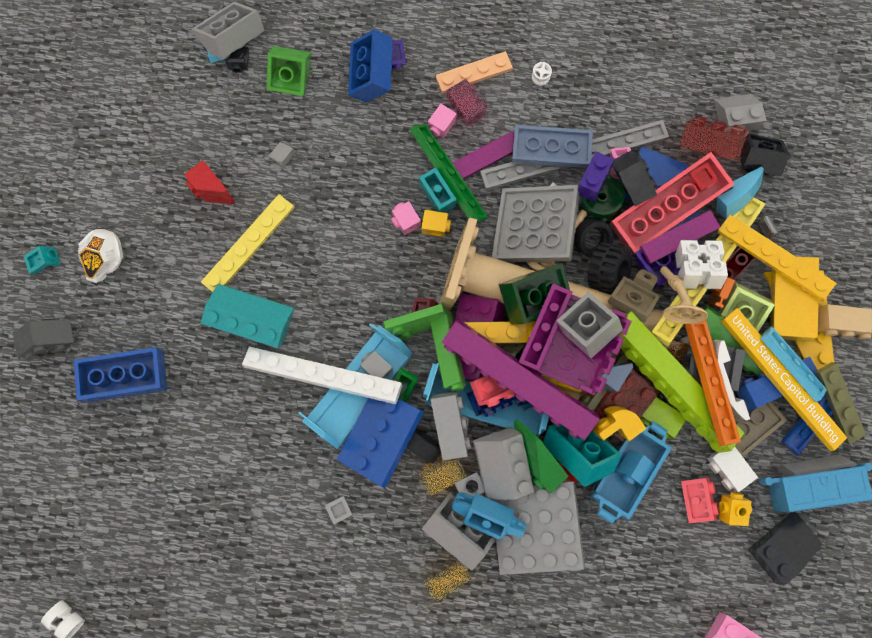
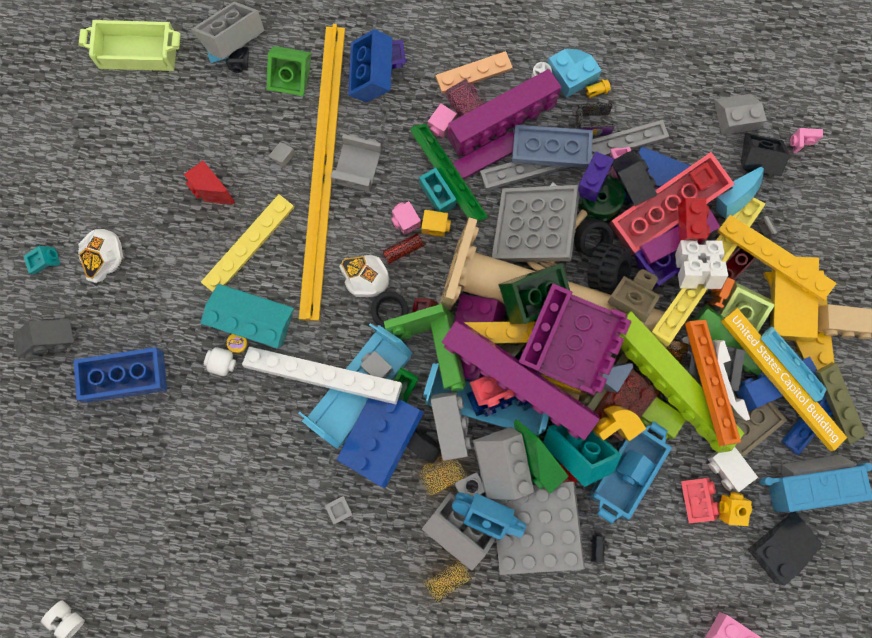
(131, 45): none -> yellowish green container
(219, 361): none -> white head
(237, 343): none -> yellow tile
(321, 192): none -> yellow piece
(357, 163): none -> light grey panel
(365, 275): none -> white helmet
(384, 297): none -> black tyre
(403, 248): none -> clear red piece
(503, 113): none -> magenta brick
(574, 70): none -> medium azure slope
(589, 324): light grey brick -> none
(594, 109): none -> clear smoke piece
(598, 88): none -> yellow pin
(598, 545): none -> black pin
(685, 307): tan dish -> none
(693, 220): none -> red brick
(715, 137): clear red brick -> none
(805, 136): none -> bright pink bracket

